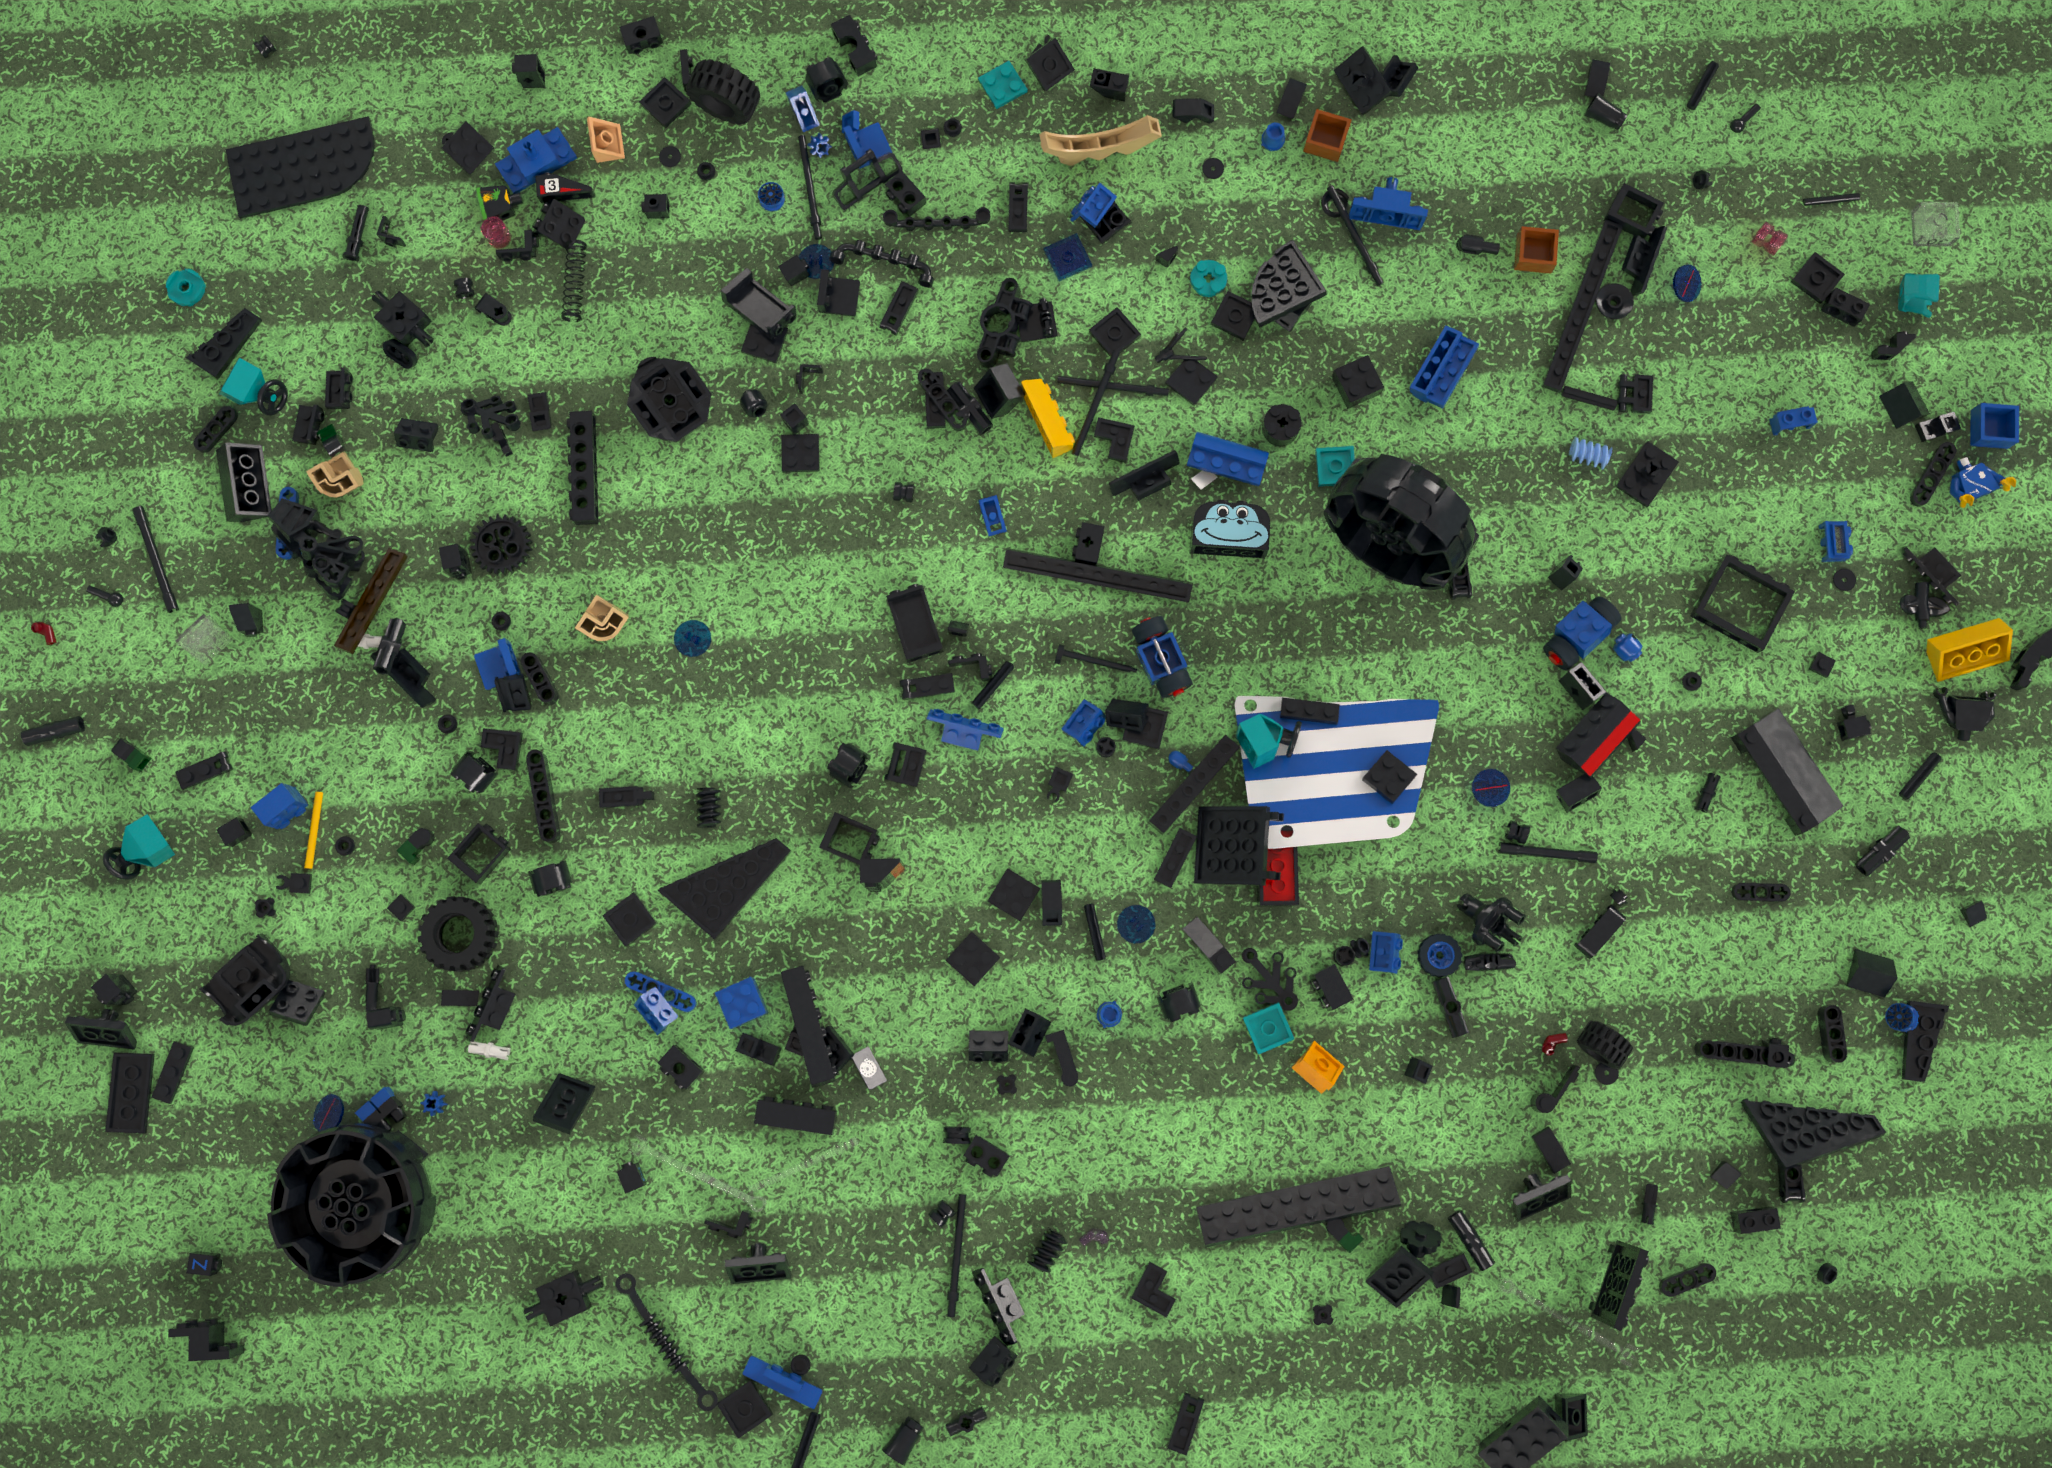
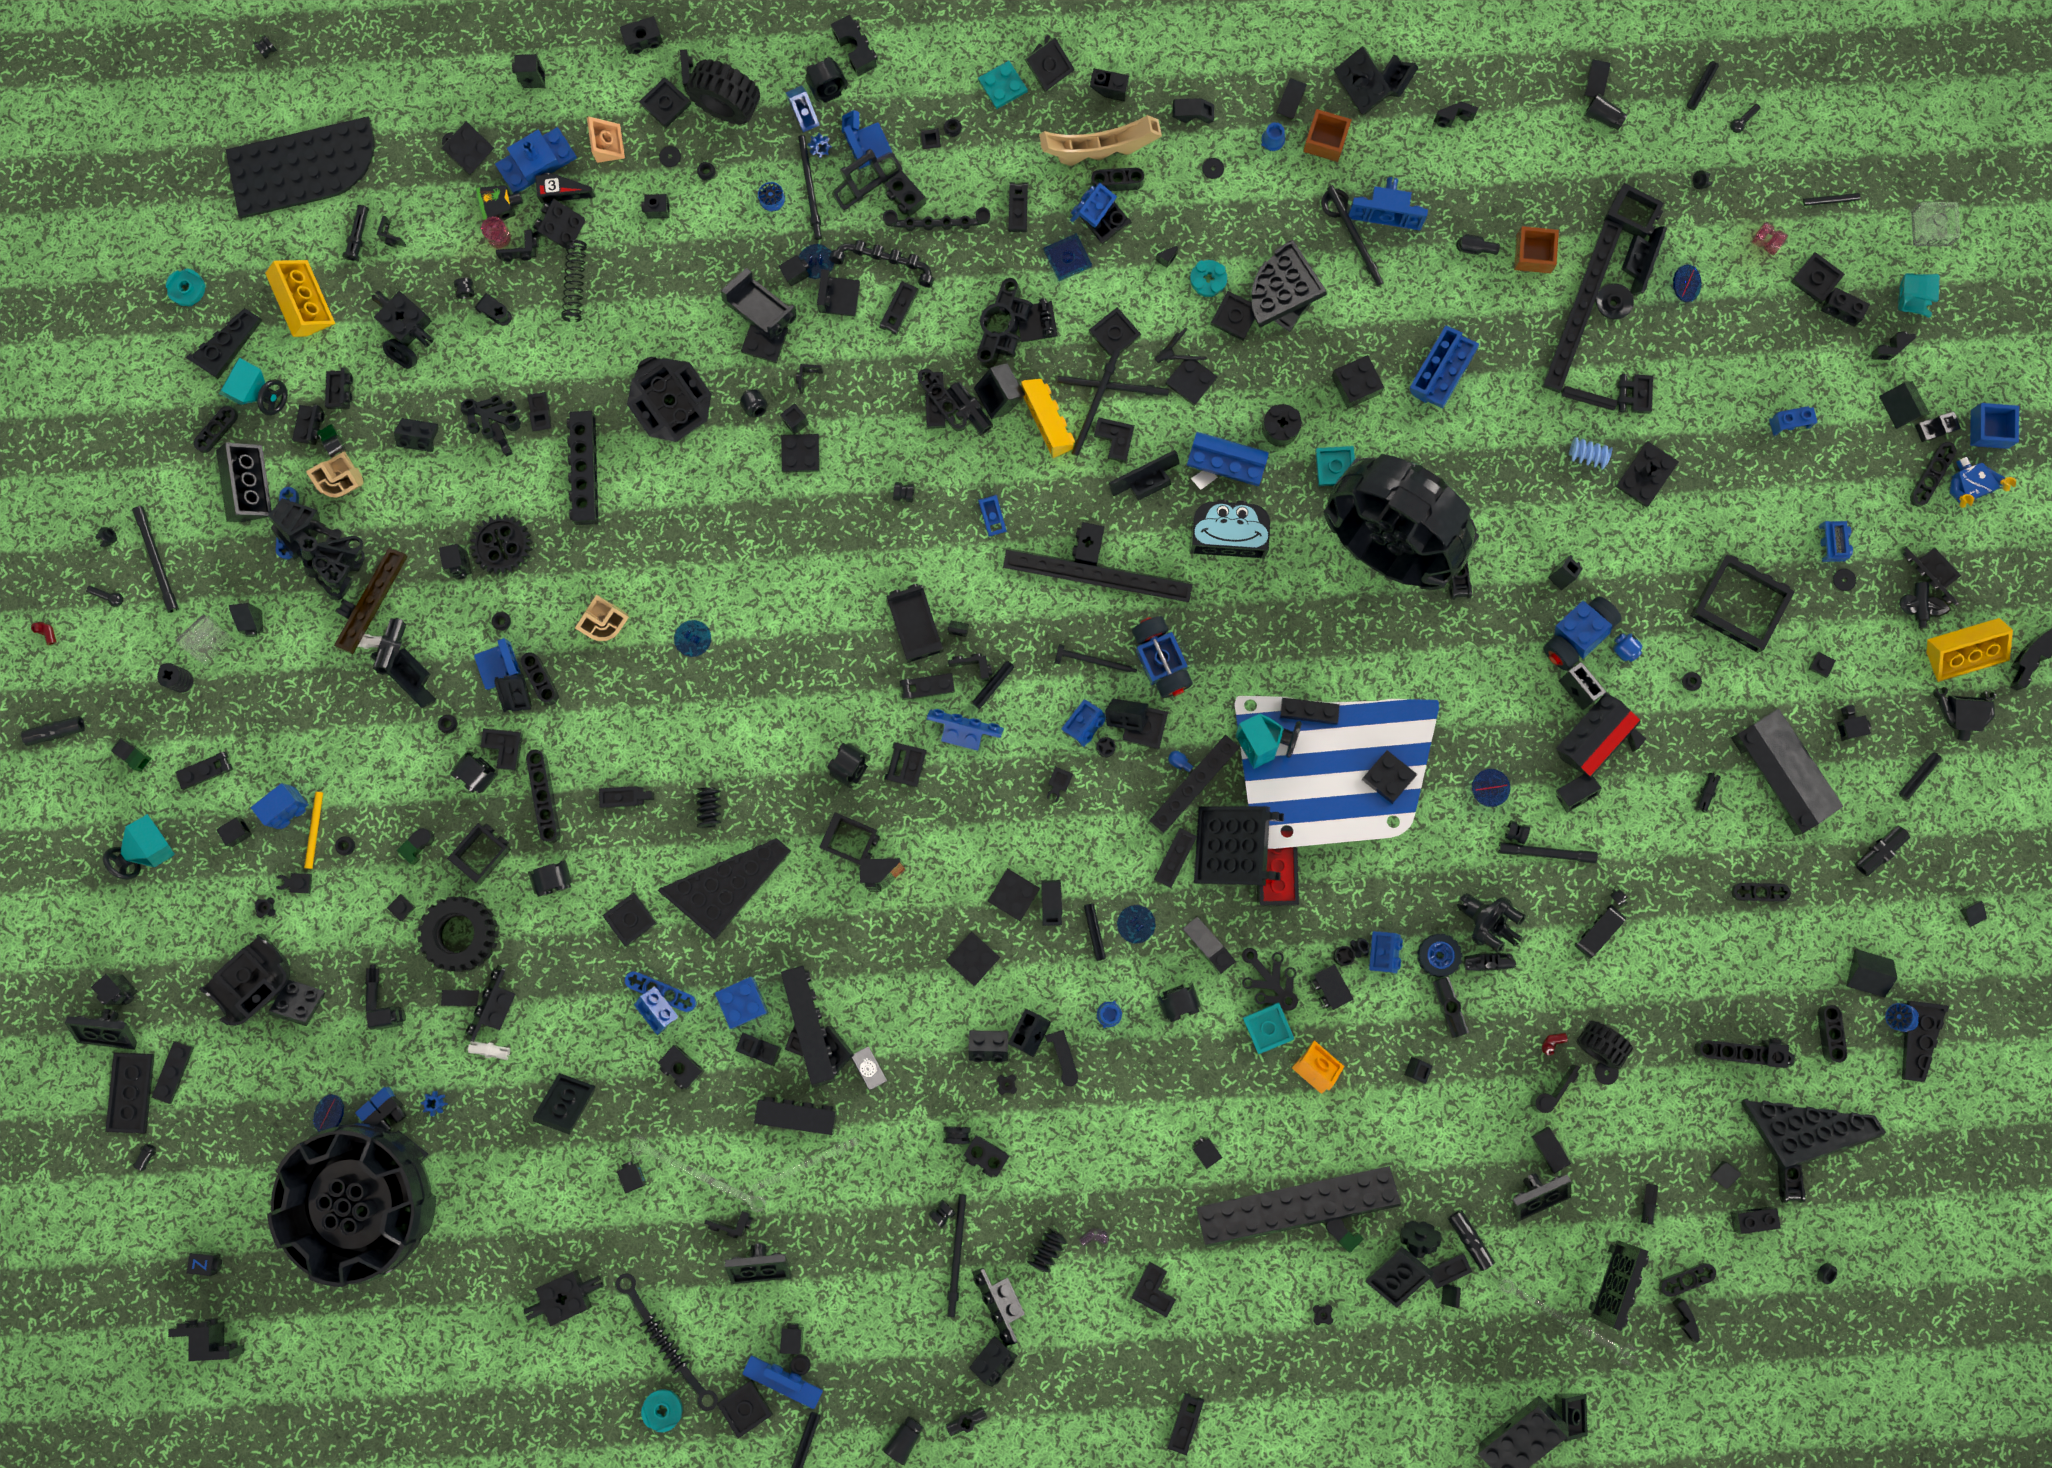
(144, 1157): none -> black pin
(175, 678): none -> black piece
(299, 297): none -> yellow slope
(672, 1415): none -> teal plate
(791, 1339): none -> black brick
(1124, 174): none -> black beam
(1206, 1152): none -> black brick
(1446, 116): none -> black slope
(1688, 1324): none -> black slope

